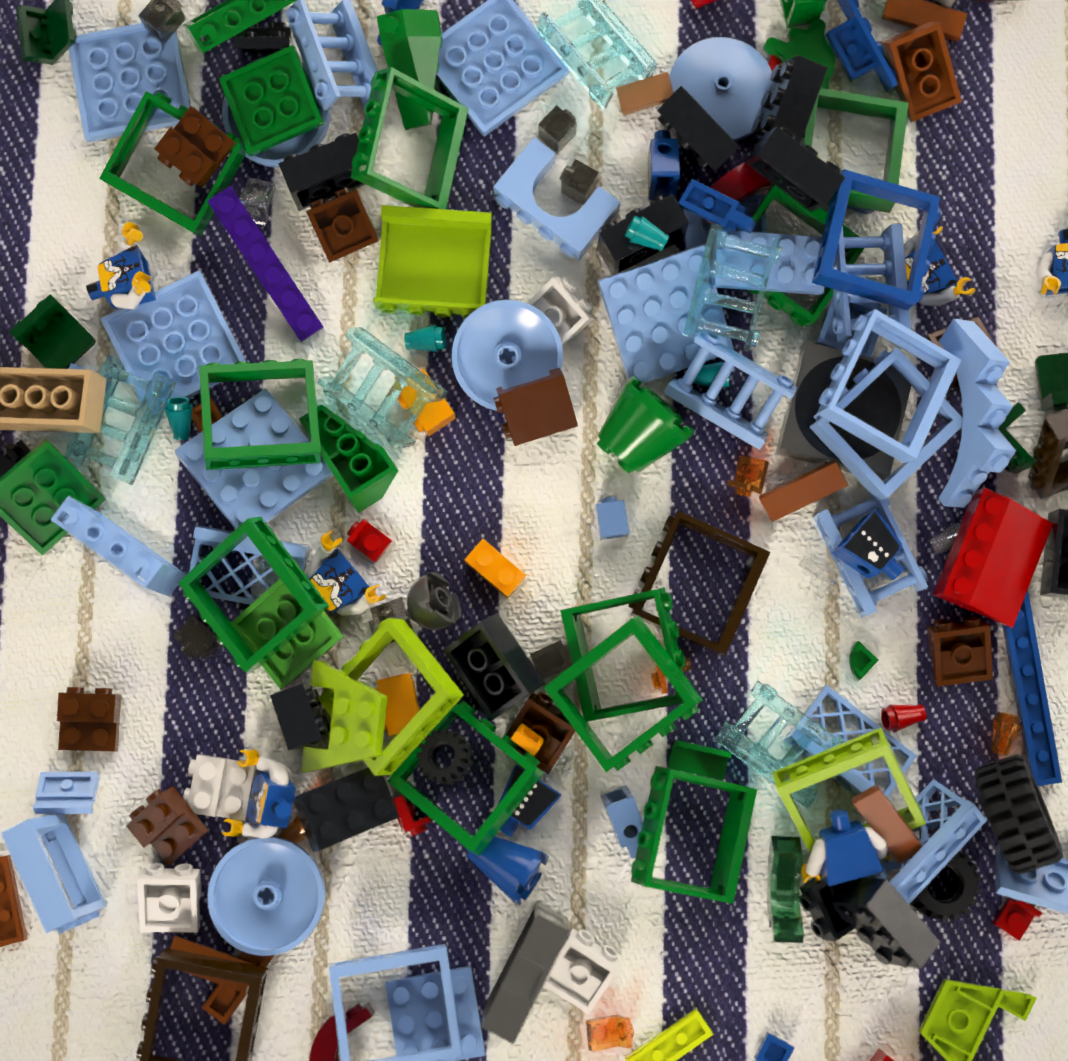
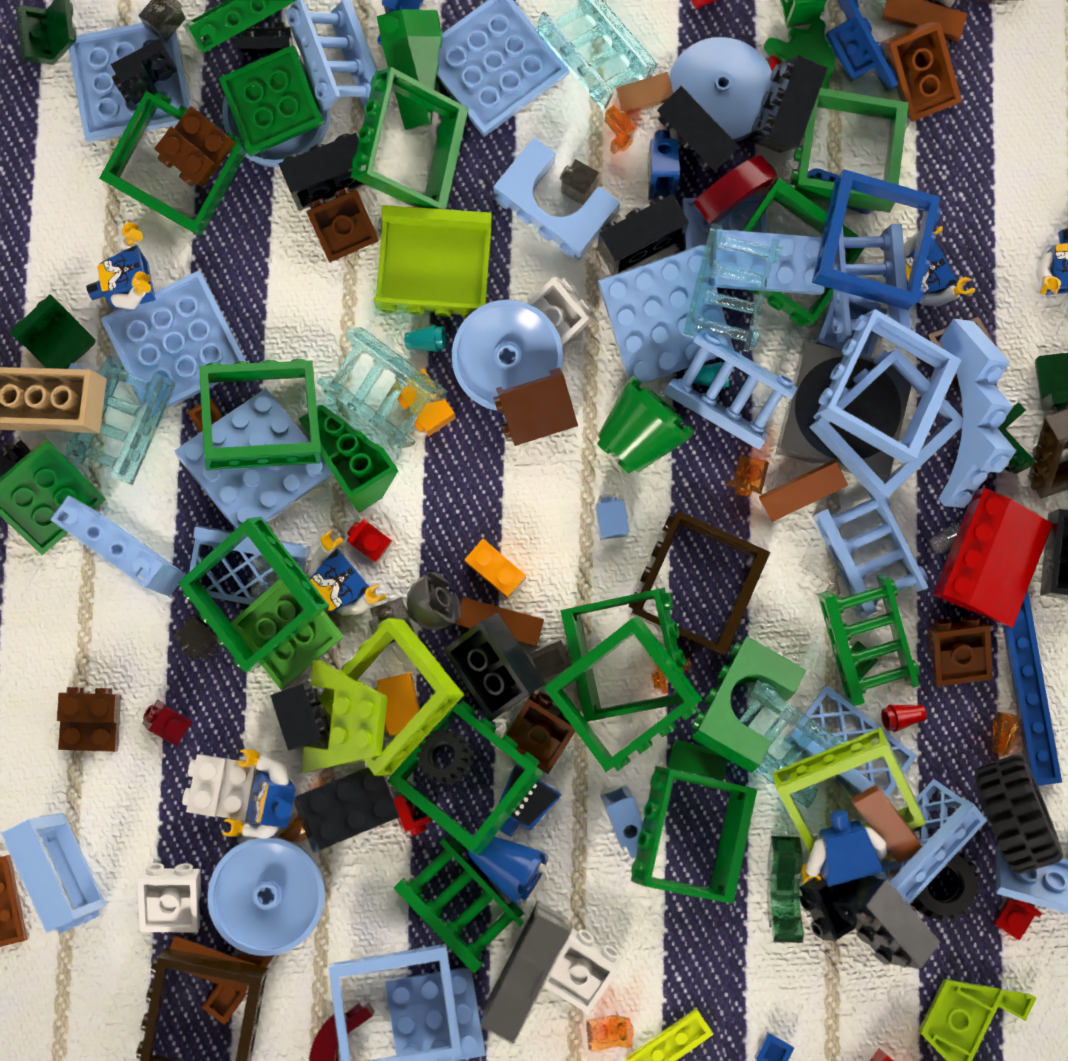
(66, 792): light blue plate -> none
(141, 69): none -> black plate
(165, 722): none -> dark red bracket
(166, 825): reddish brown plate -> none
(179, 417): teal cone -> none
(257, 199): clear bracket -> none
(265, 264): dark purple plate -> none
(451, 931): none -> green fence
(523, 627): none -> dark orange tile
(527, 739): light orange tile -> none
(557, 128): clear smoke brick -> none
(621, 125): none -> clear orange bracket
(645, 233): teal cone -> none
(715, 207): blue hinge -> none
(719, 726): none -> arch
(795, 168): black brick -> none
(840, 633): none -> green fence
(871, 548): torso -> none

